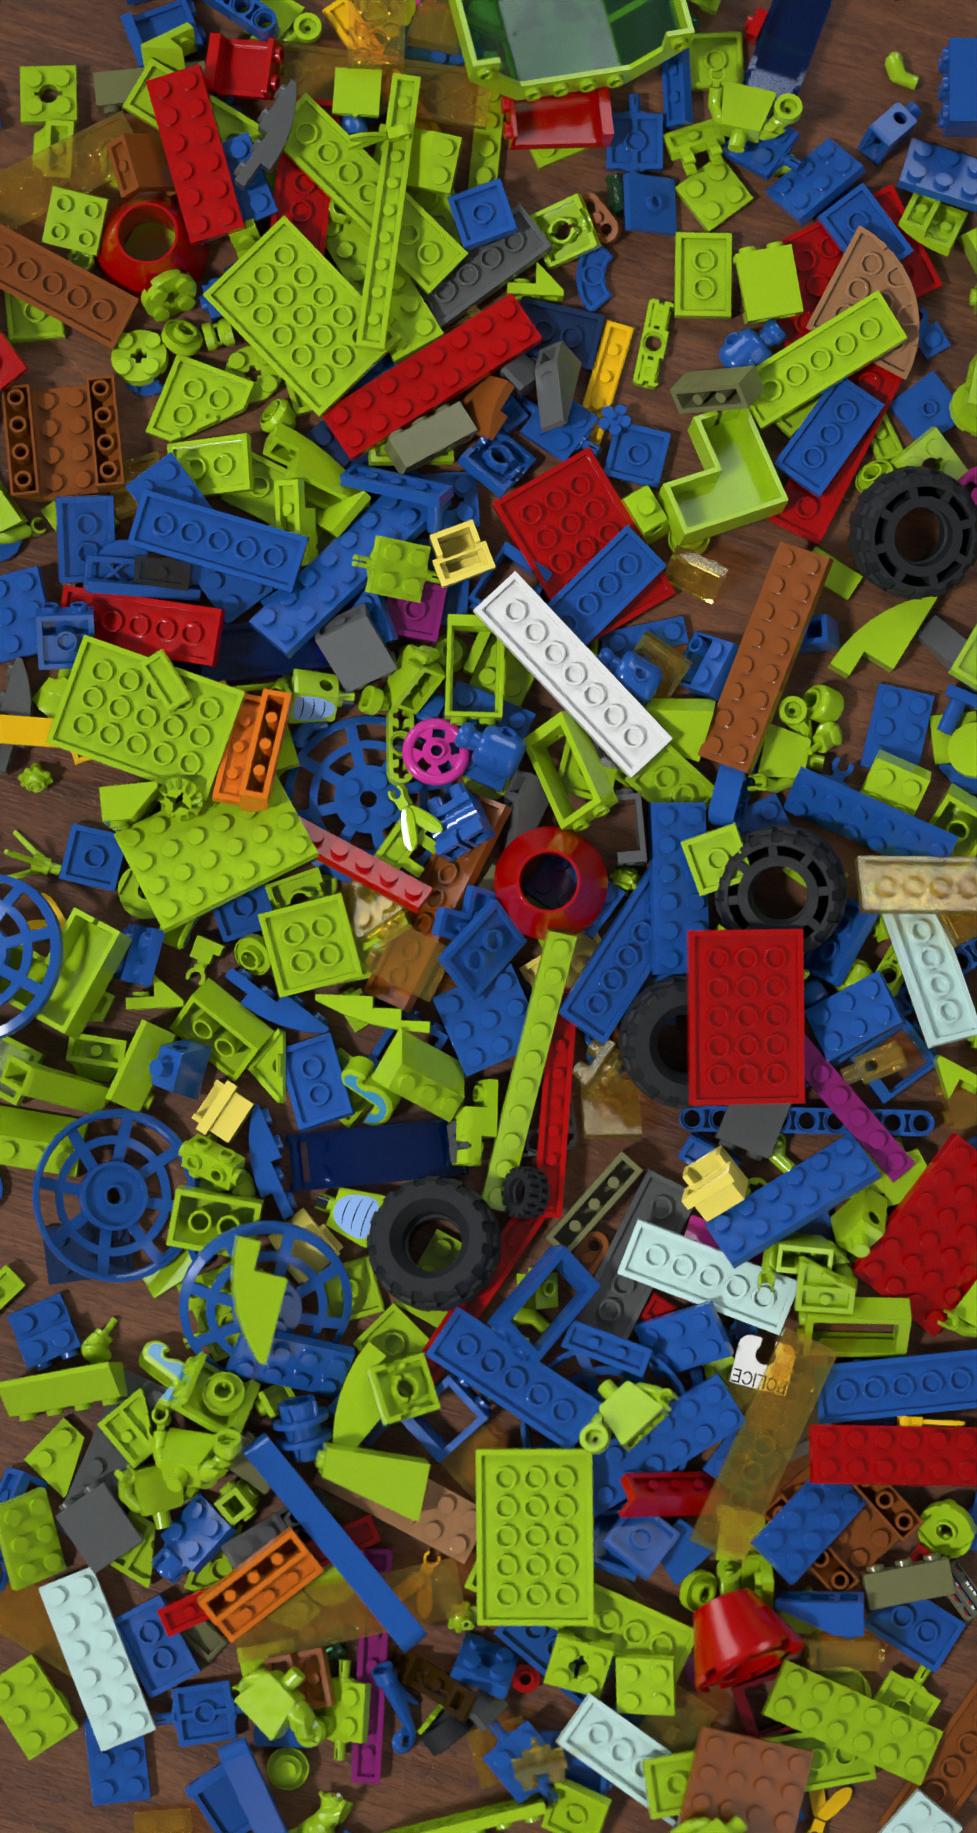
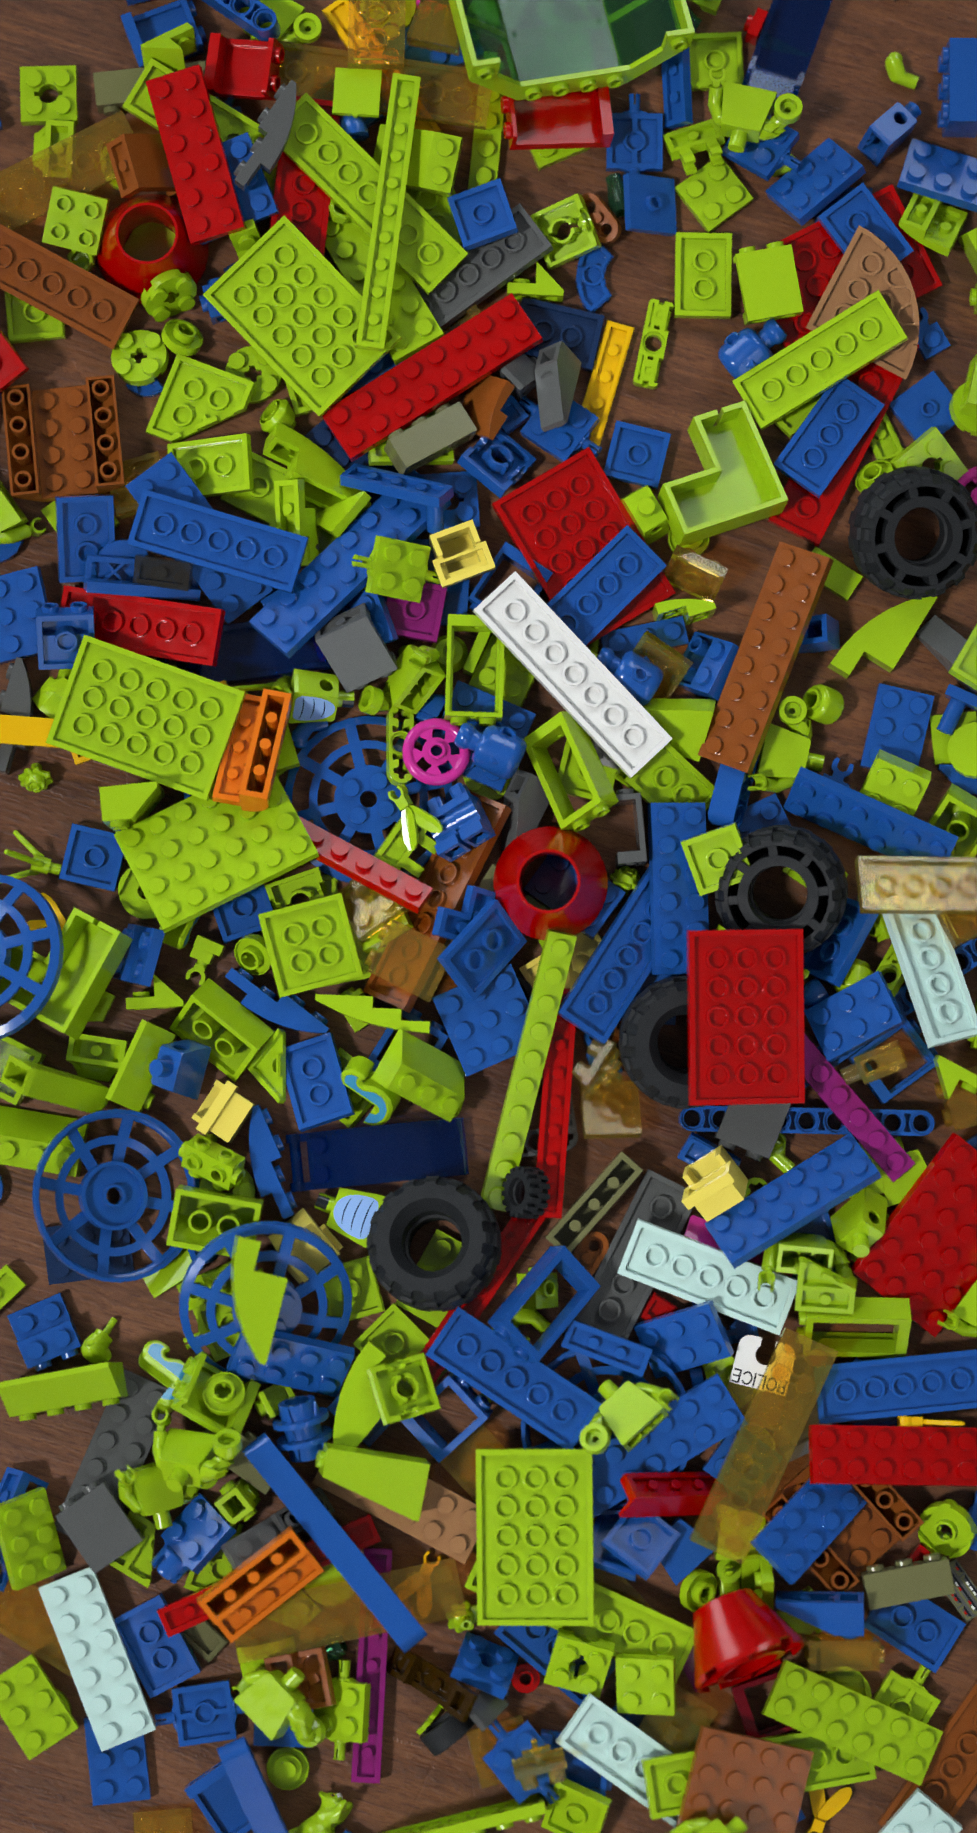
(58, 1455): lime wing -> none
(130, 1428): lime wing -> none
(166, 681): lime tile -> none
(191, 801): lime gear -> none
(225, 334): lime wheel -> none
(364, 139): lime piece -> none
(386, 1678): blue plant -> none
(474, 1124): lime plate -> none
(614, 420): blue plant -> none
(691, 610): none -> lime slope
(717, 389): olive brick -> none
(826, 737): lime piece -> none

